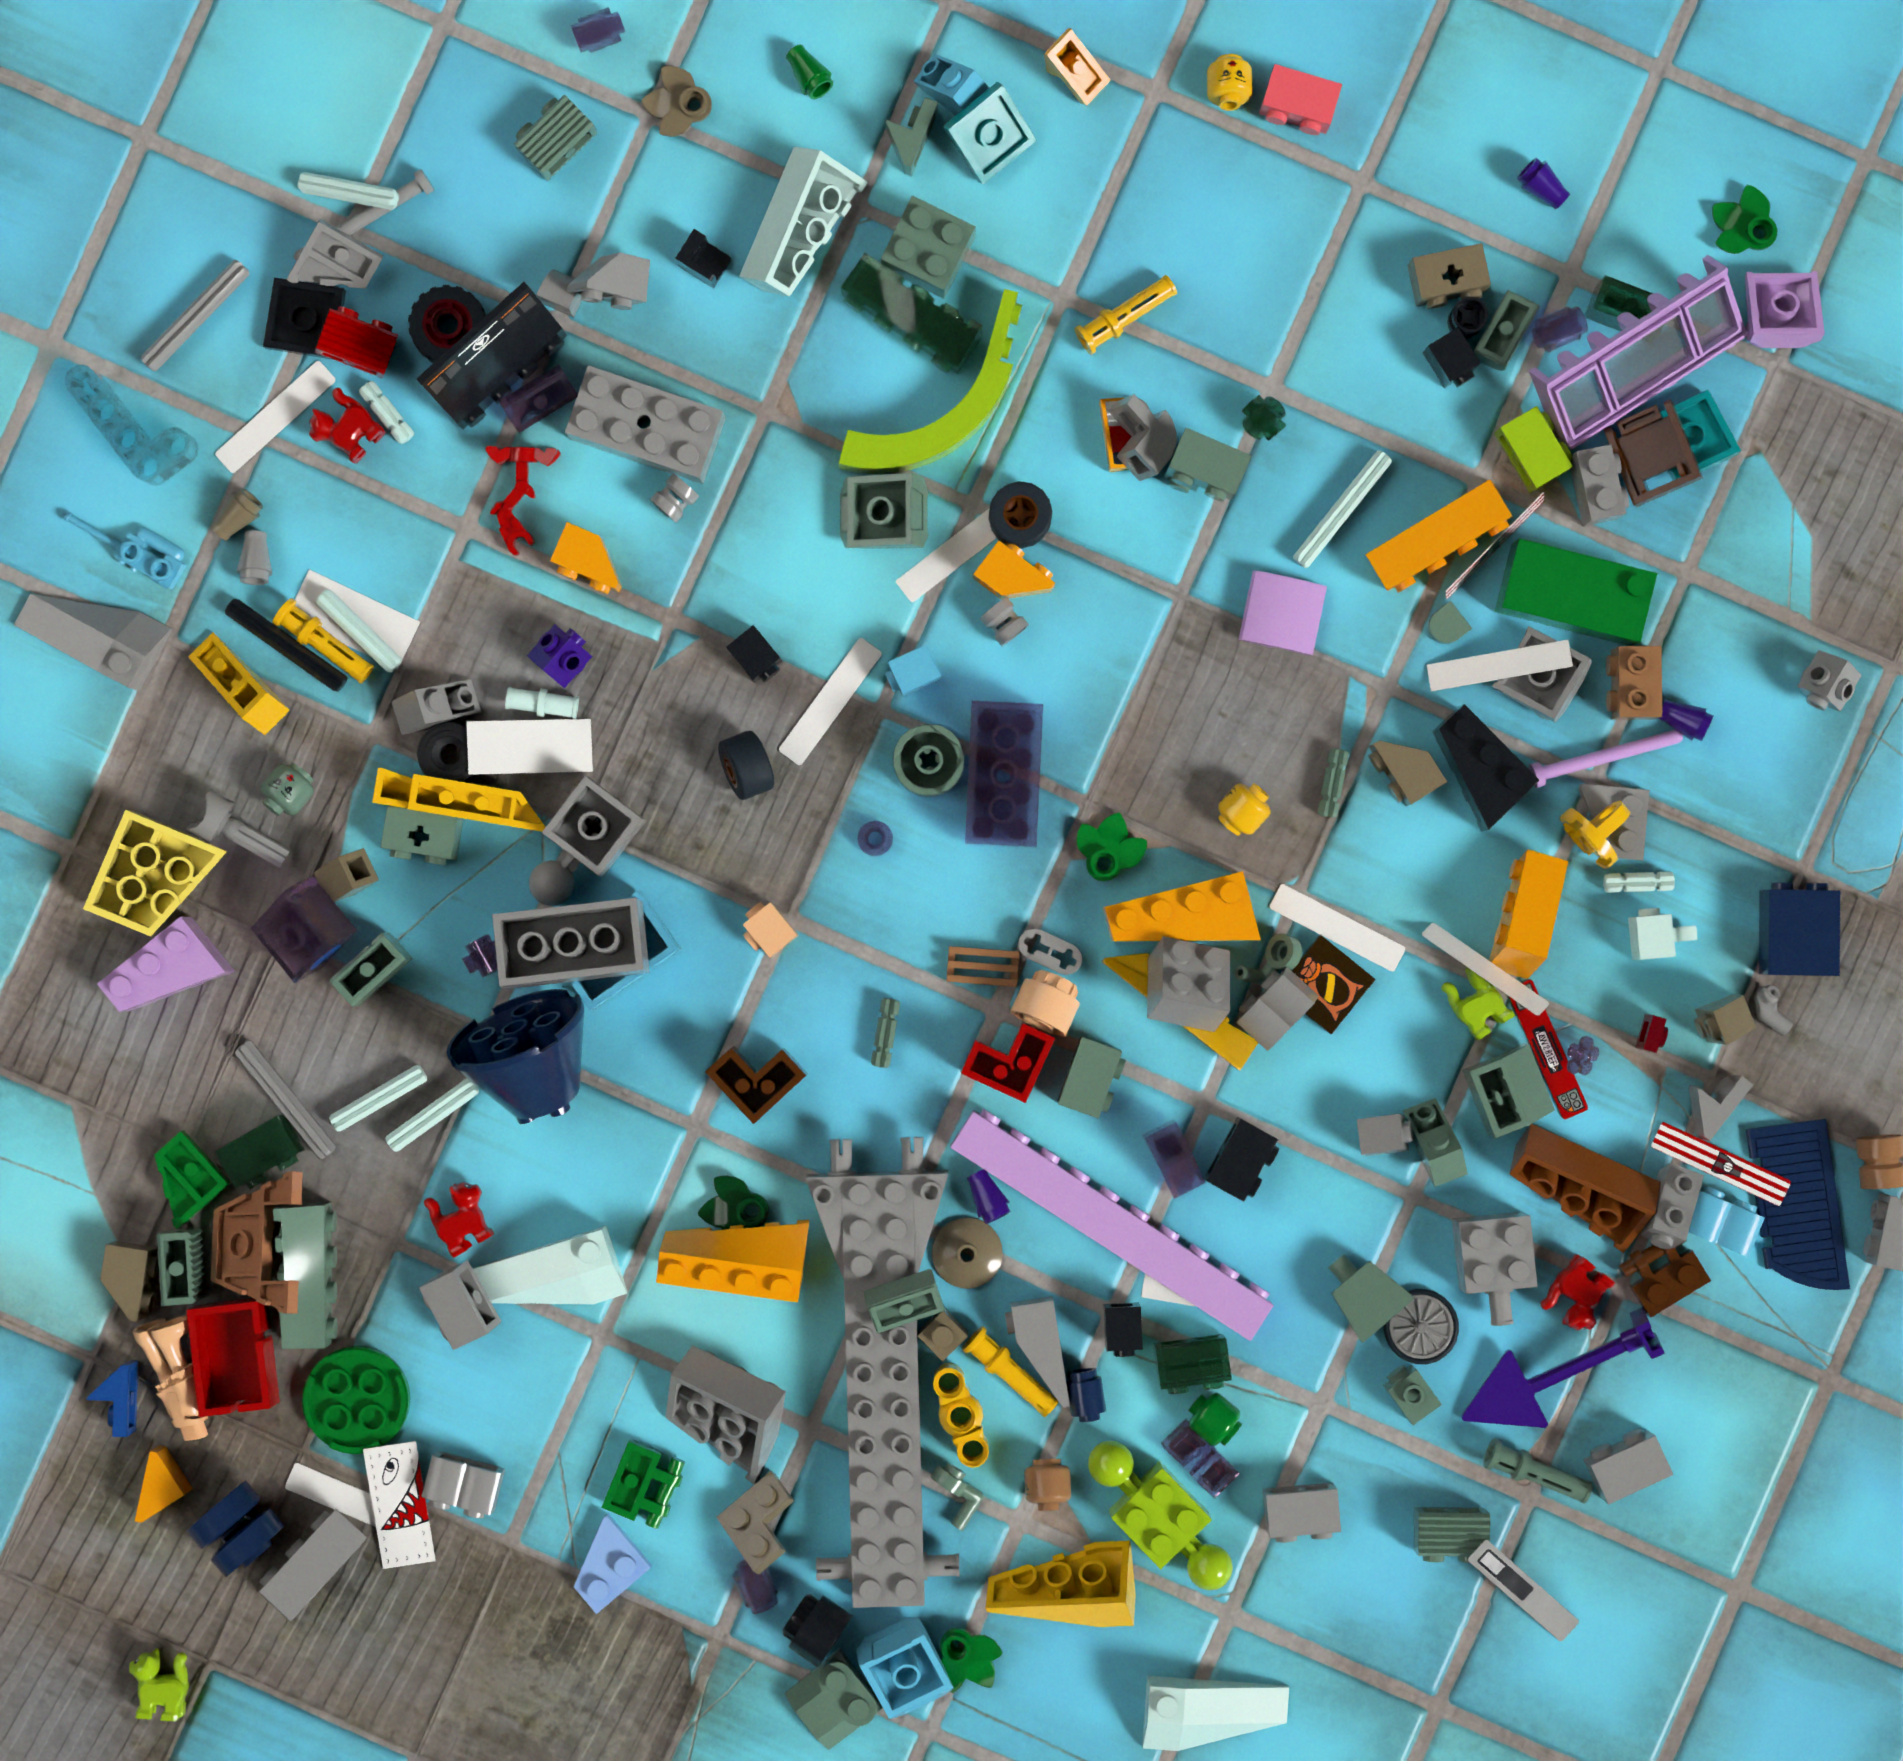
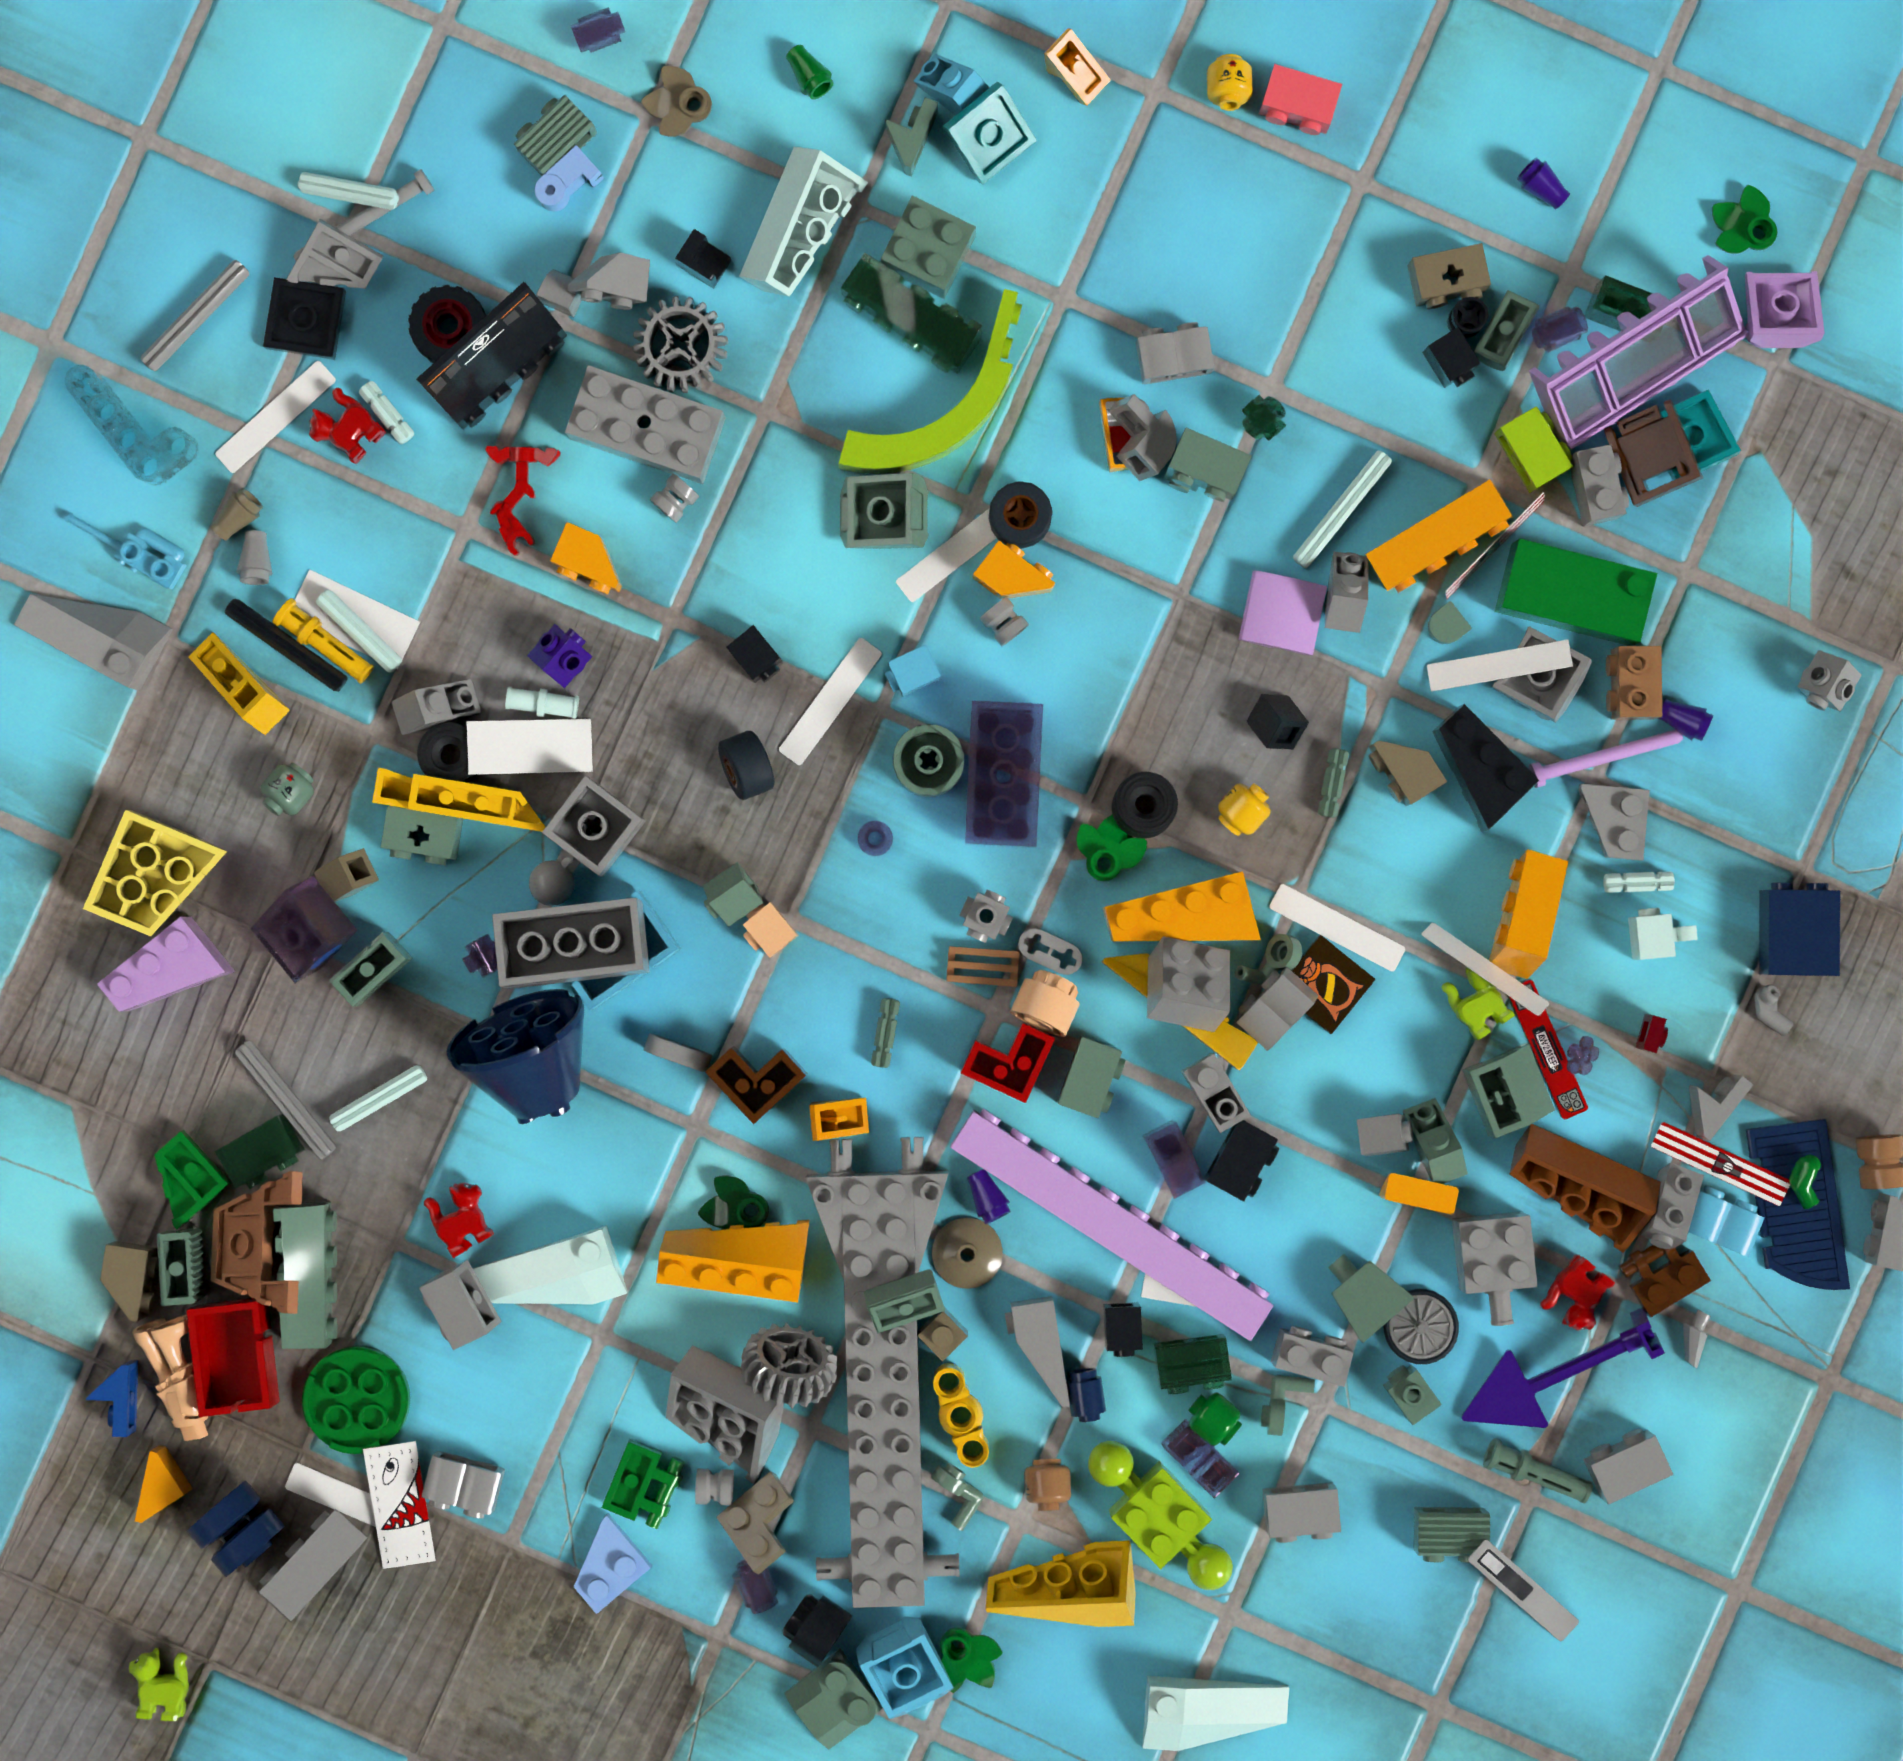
(219, 820): light grey piece -> none
(356, 341): red brick -> none
(431, 1115): light aqua axle -> none
(538, 398): clear purple brick -> none
(565, 178): none -> light blue leg
(668, 355): none -> light grey gear
(677, 1052): none -> light grey beam
(714, 1487): none -> light grey wheel
(731, 895): none -> sand green brick
(789, 1365): none -> light grey gear
(838, 1118): none -> light orange slope
(972, 909): none -> light grey brick
(998, 1361): yellow pin -> none
(1112, 327): yellow pin -> none
(1158, 790): none -> black tyre
(1174, 354): none -> light grey brick
(1215, 1092): none -> light grey slope
(1274, 1414): none -> sand green plate
(1277, 721): none -> black panel
(1312, 1357): none -> light grey brick
(1347, 592): none -> light grey slope
(1419, 1193): none -> light orange slope
(1592, 835): yellow tile -> none
(1695, 1338): none -> light grey bar
(1724, 1020): dark tan slope -> none
(1802, 1179): none -> green arm

